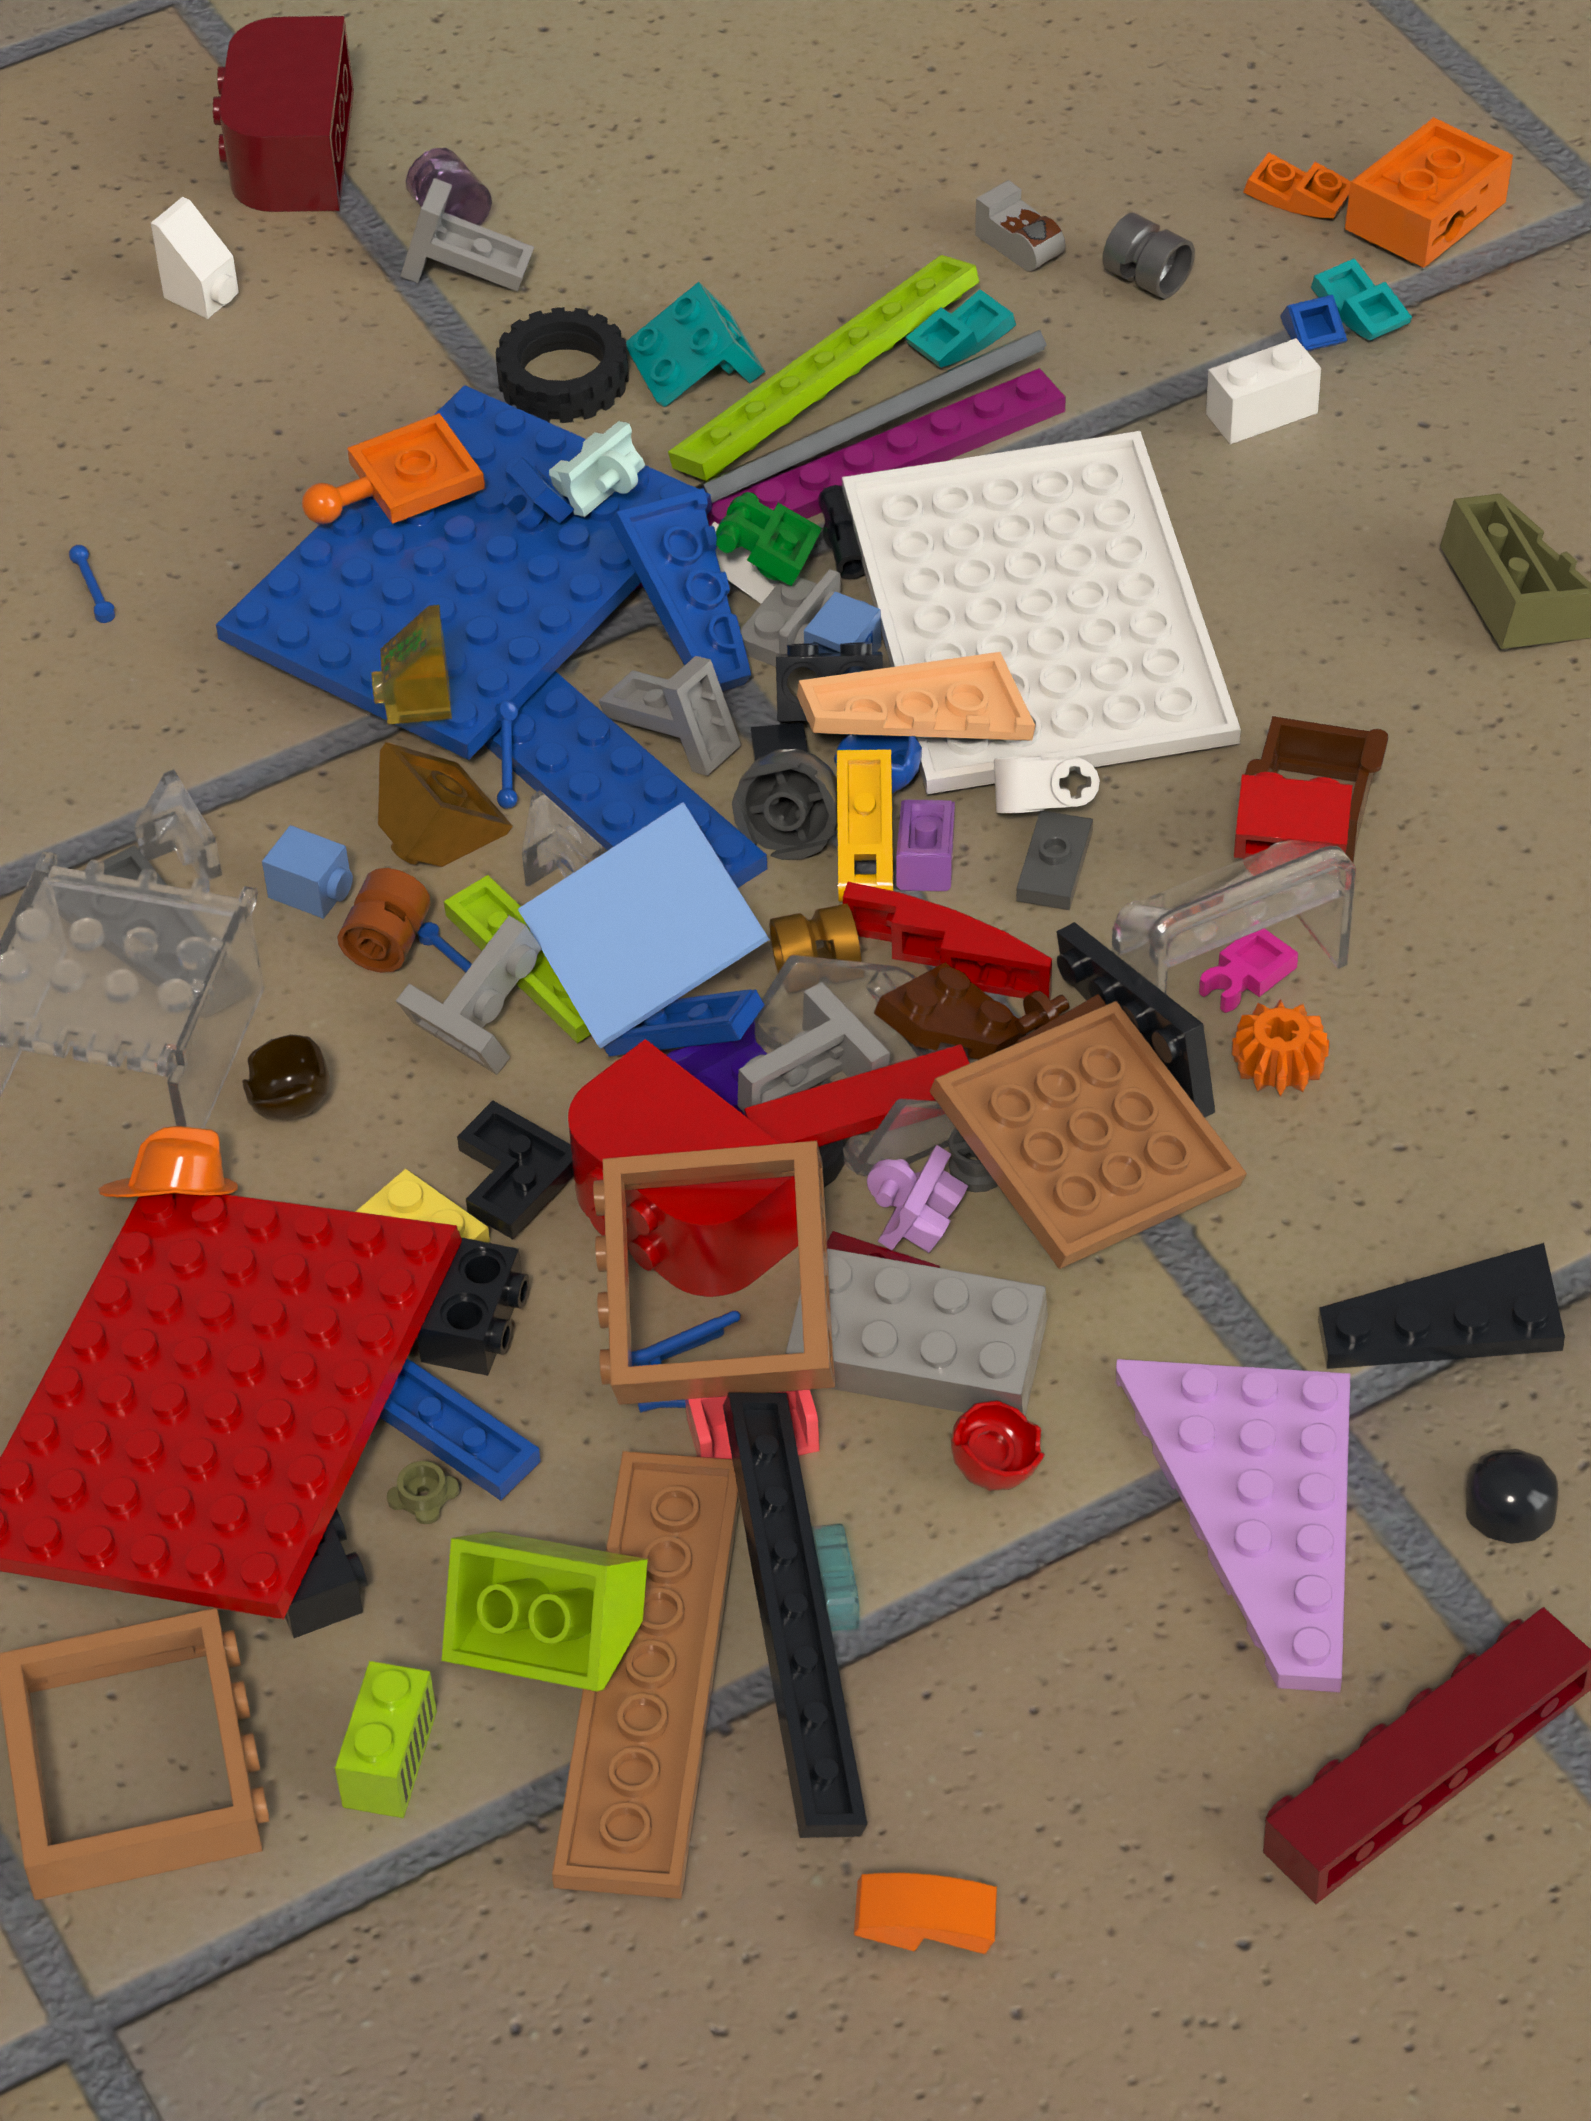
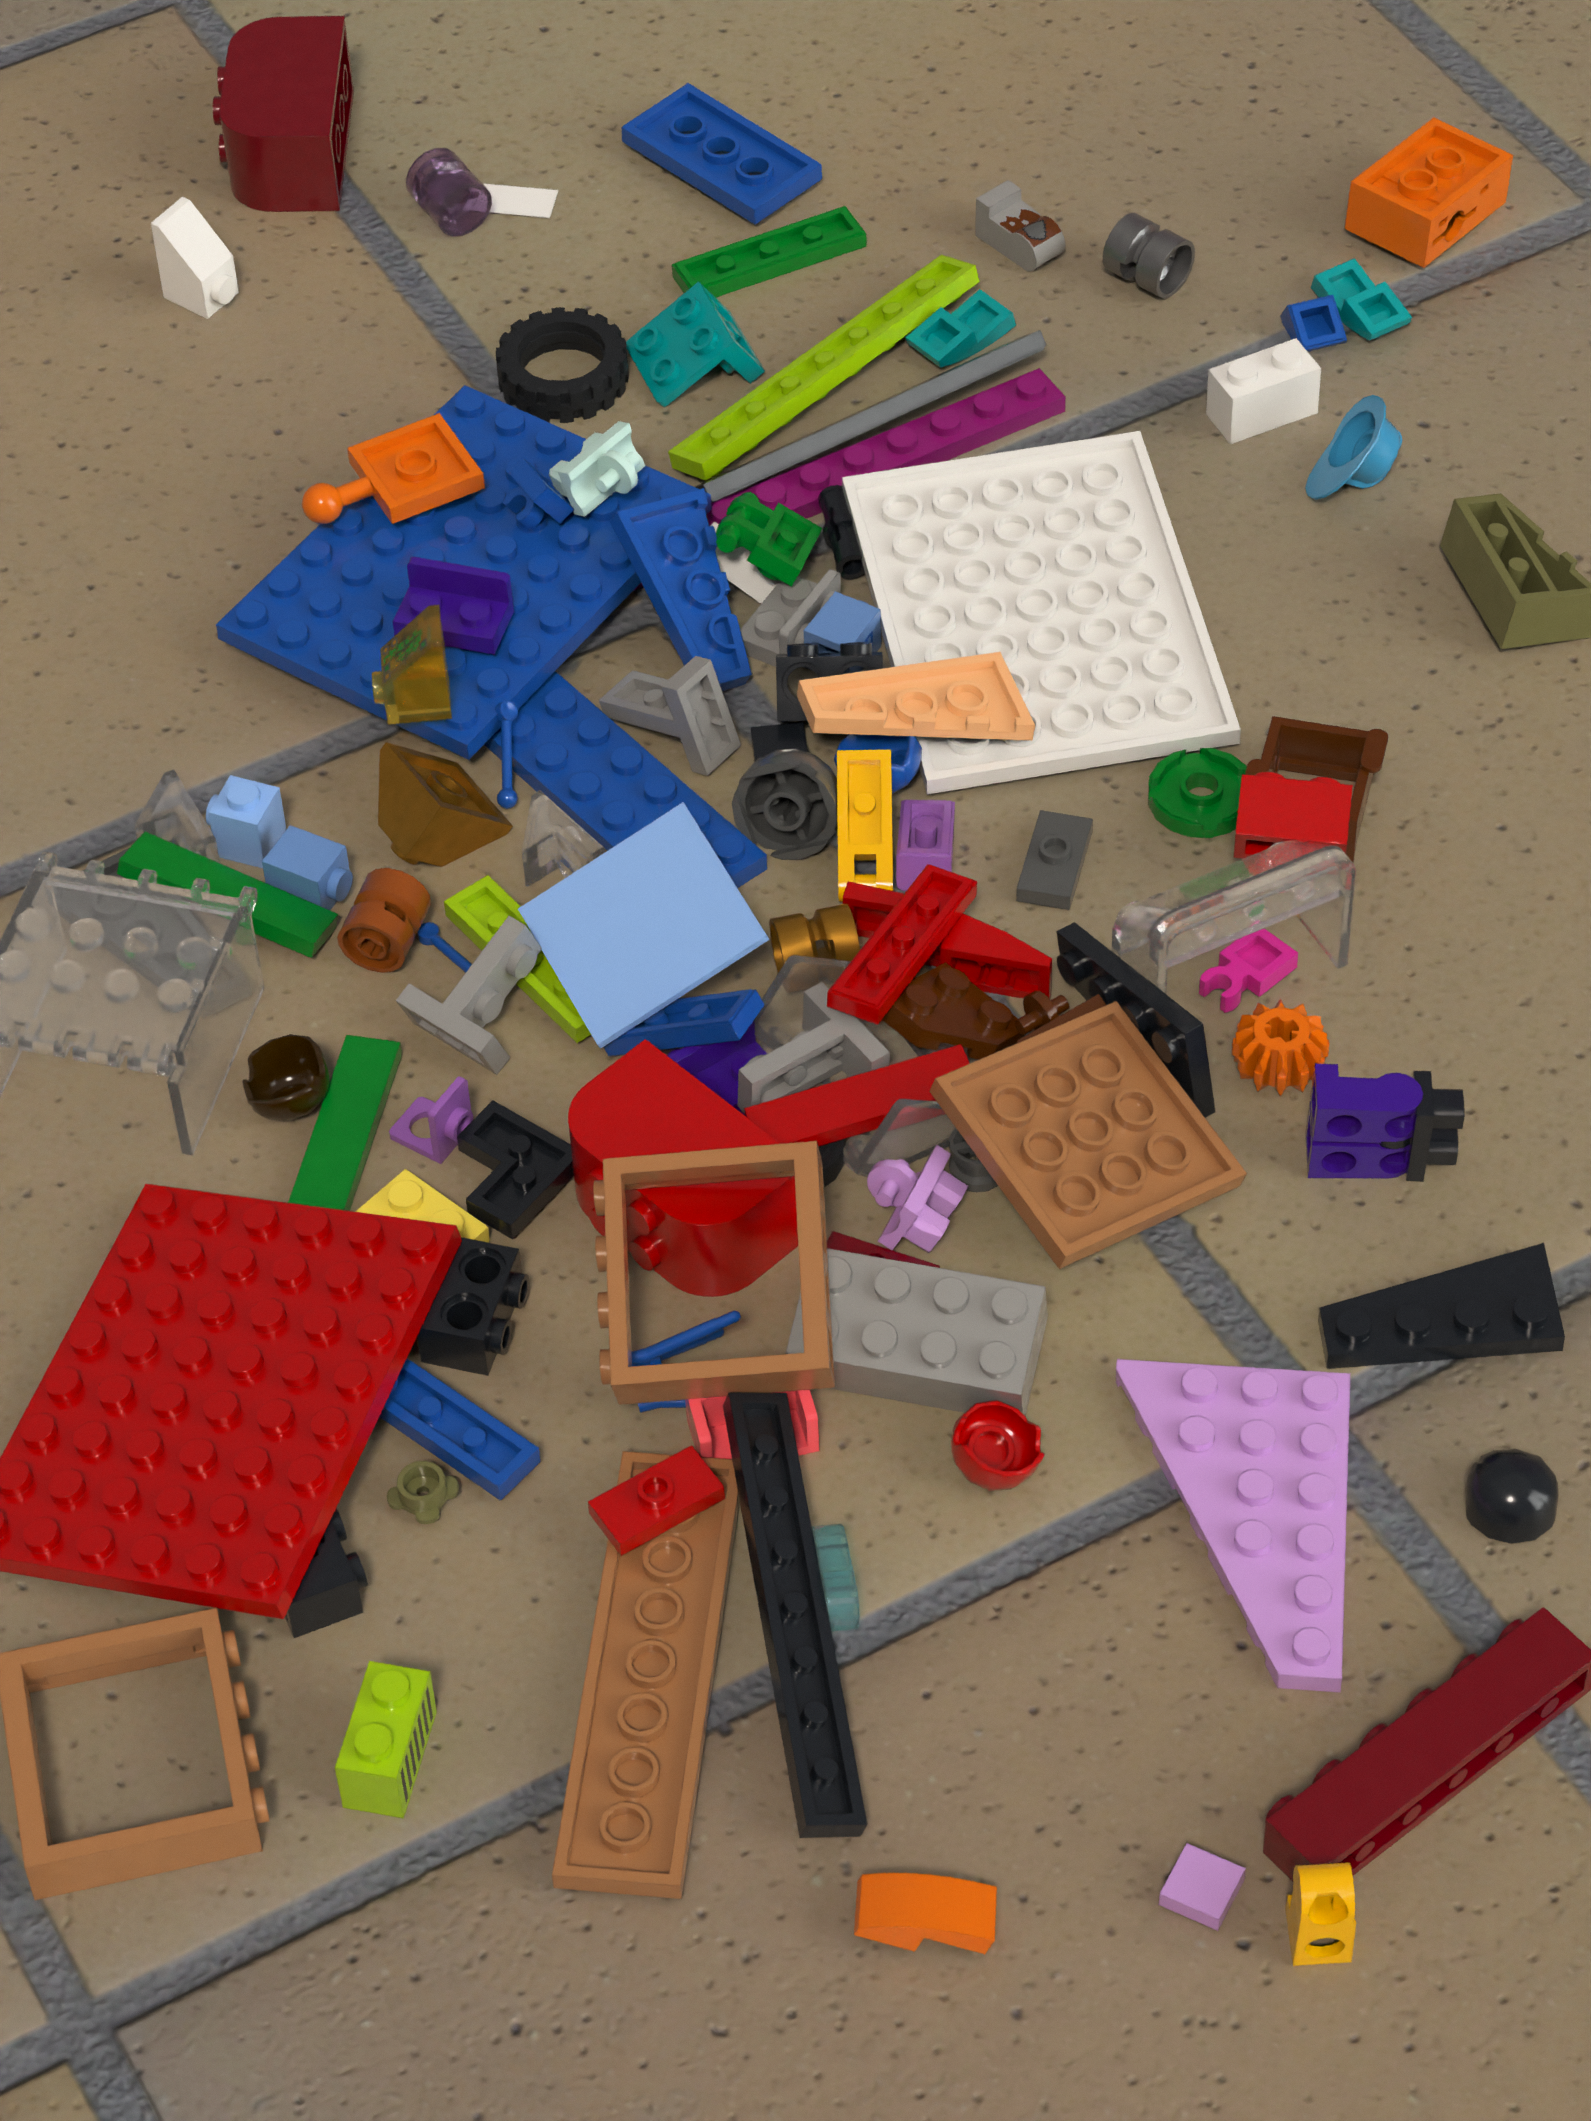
(103, 610): blue hinge -> none
(175, 1162): orange piece -> none
(246, 820): none -> light blue brick
(277, 913): none -> green tile
(347, 1123): none -> green tile
(446, 1121): none -> medium lavender bracket
(463, 245): light grey bracket -> none
(471, 600): none -> dark purple bracket
(522, 200): none -> white sticker
(541, 1608): lime slope -> none
(656, 1500): none -> red plate
(721, 153): none -> blue plate
(772, 253): none -> green tile
(902, 944): none -> red tile
(1033, 783): white piece -> none
(1190, 813): none -> green tile
(1202, 1886): none -> lavender tile
(1286, 187): orange slope -> none
(1320, 1909): none -> yellow leg
(1359, 451): none -> dark azure piece
(1380, 1125): none -> dark purple hips

